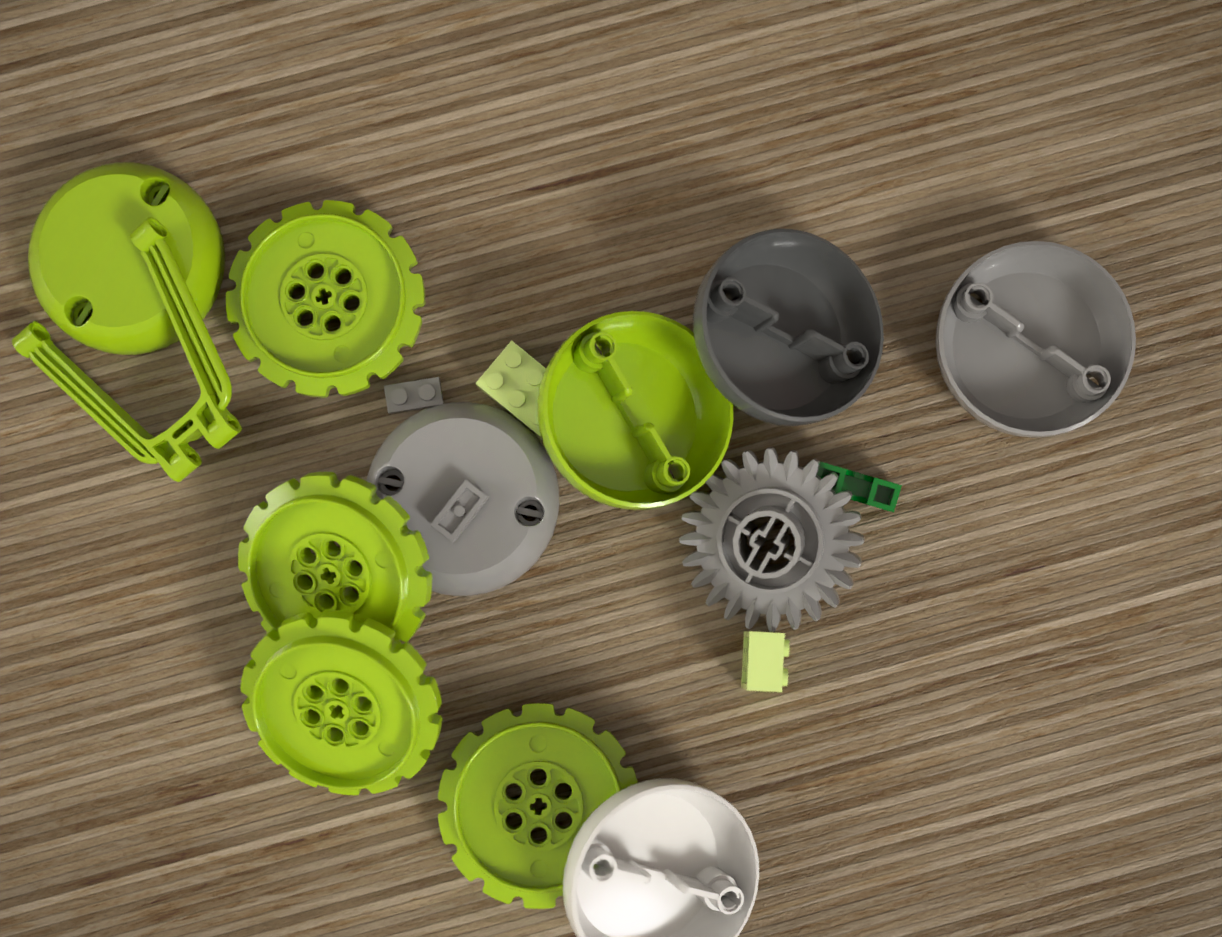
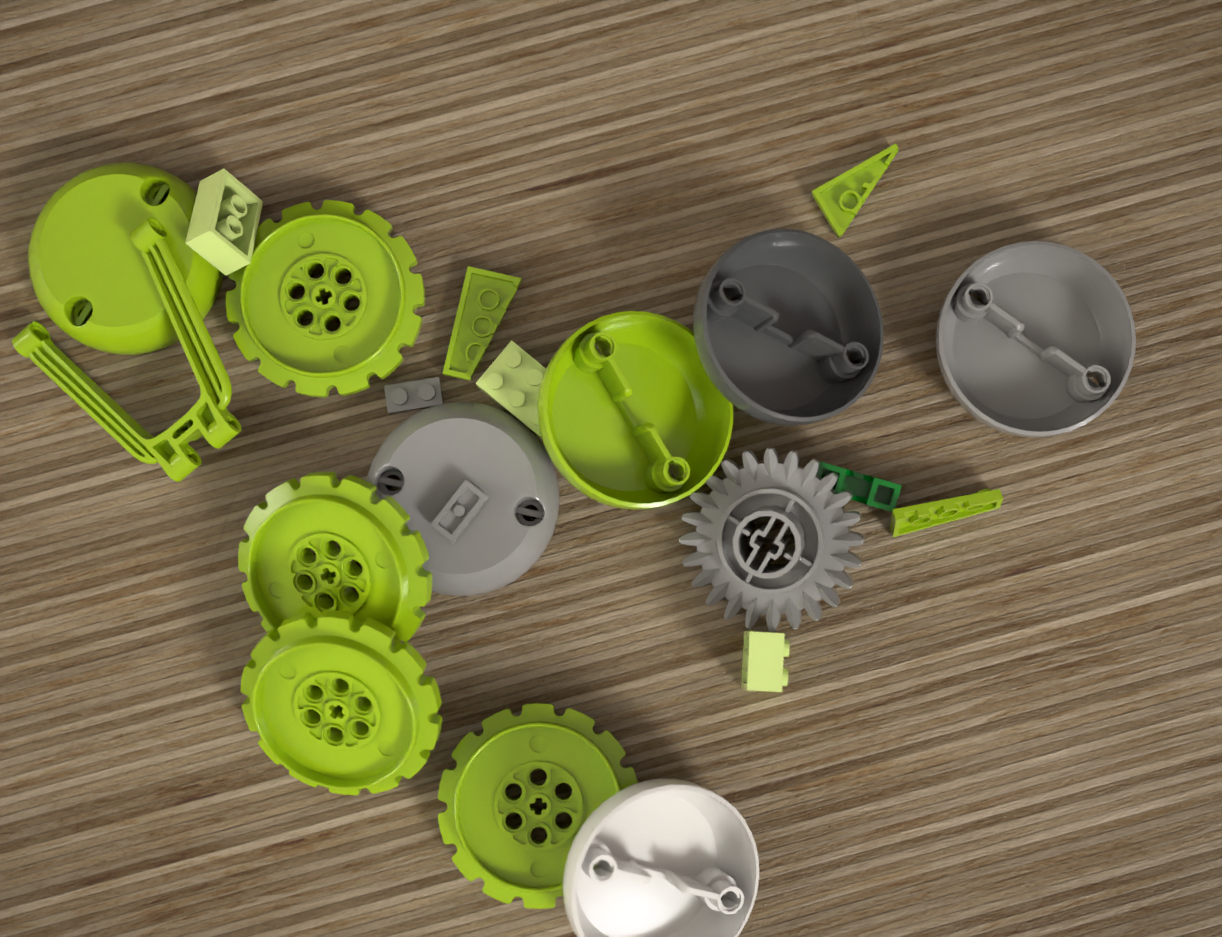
(224, 222): none -> yellowish green brick
(478, 316): none -> lime wing
(845, 194): none -> lime wing
(935, 513): none -> lime wing

